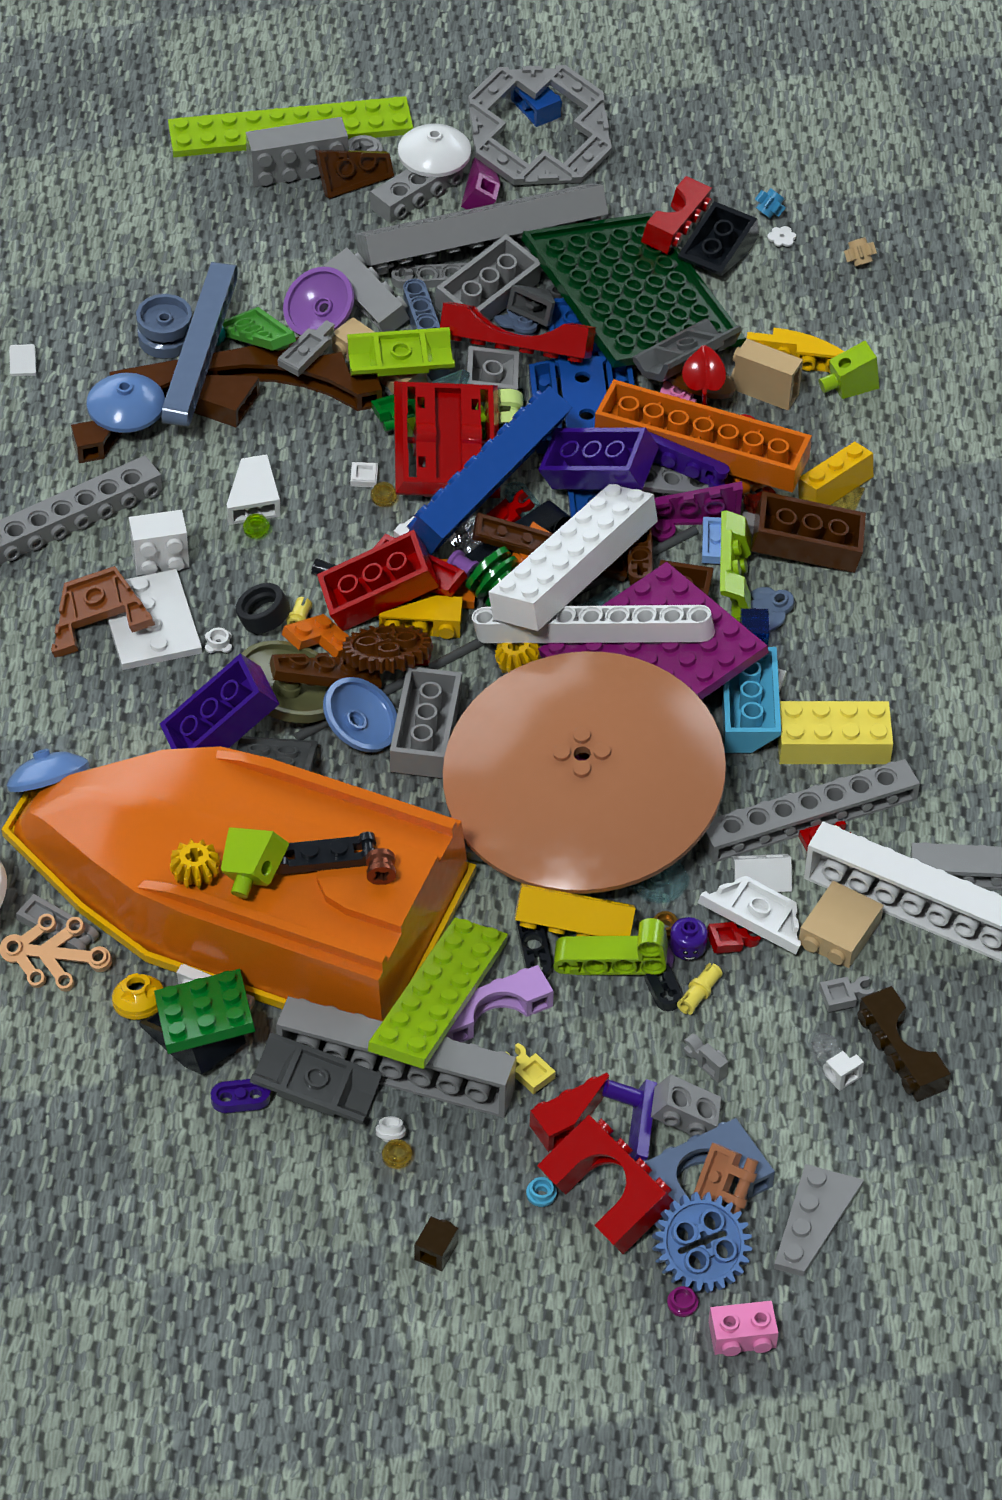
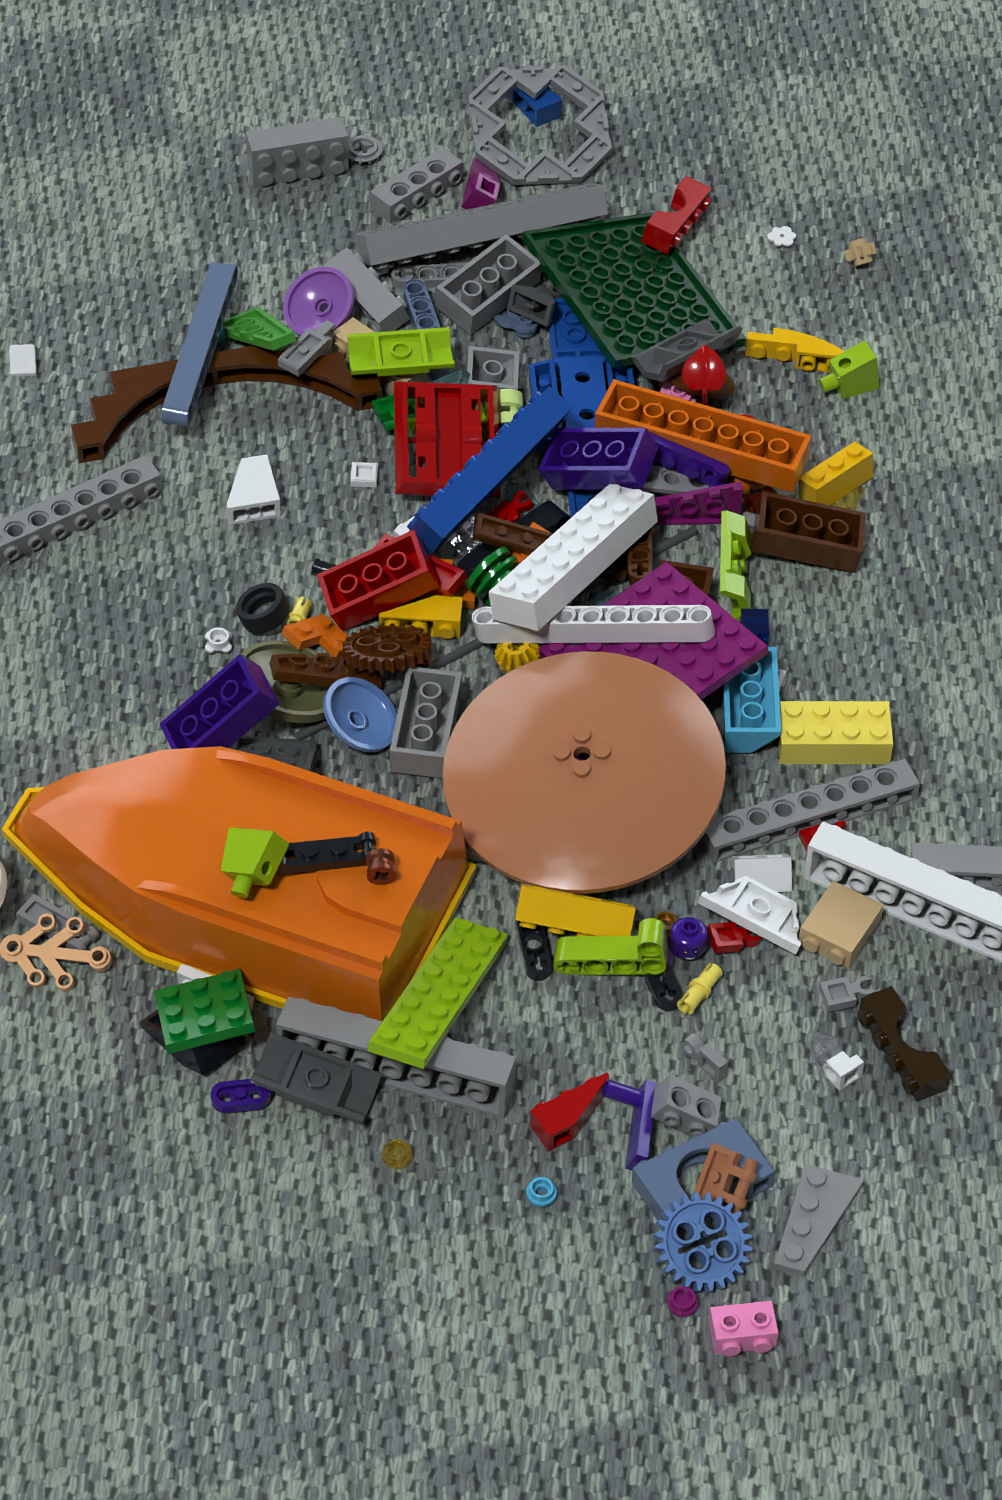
(45, 770): medium blue dish -> none
(95, 599): dark orange wing -> none
(125, 402): medium blue dish -> none
(136, 1003): yellow piece -> none
(159, 542): white piece -> none
(163, 325): sand blue wheel -> none
(174, 628): white plate -> none
(194, 863): yellow gear -> none
(227, 397): reddish brown slope -> none
(228, 131): lime plate -> none
(256, 526): clear neon green plate -> none
(352, 169): reddish brown wing -> none
(383, 494): clear yellow plate -> none
(390, 1128): white plate -> none
(434, 150): white dish -> none
(436, 1243): dark brown brick -> none
(459, 560): medium lavender bush -> none
(468, 322): red arch -> none
(524, 991): lavender arch -> none
(532, 1071): light yellow plate -> none
(592, 1146): red arch -> none
(663, 530): magenta plate -> none
(664, 886): clear light blue tile -> none
(711, 540): light blue plate -> none
(720, 239): black slope -> none
(767, 374): tan brick -> none
(768, 599): sand blue plate -> none
(770, 203): dark azure gear -> none

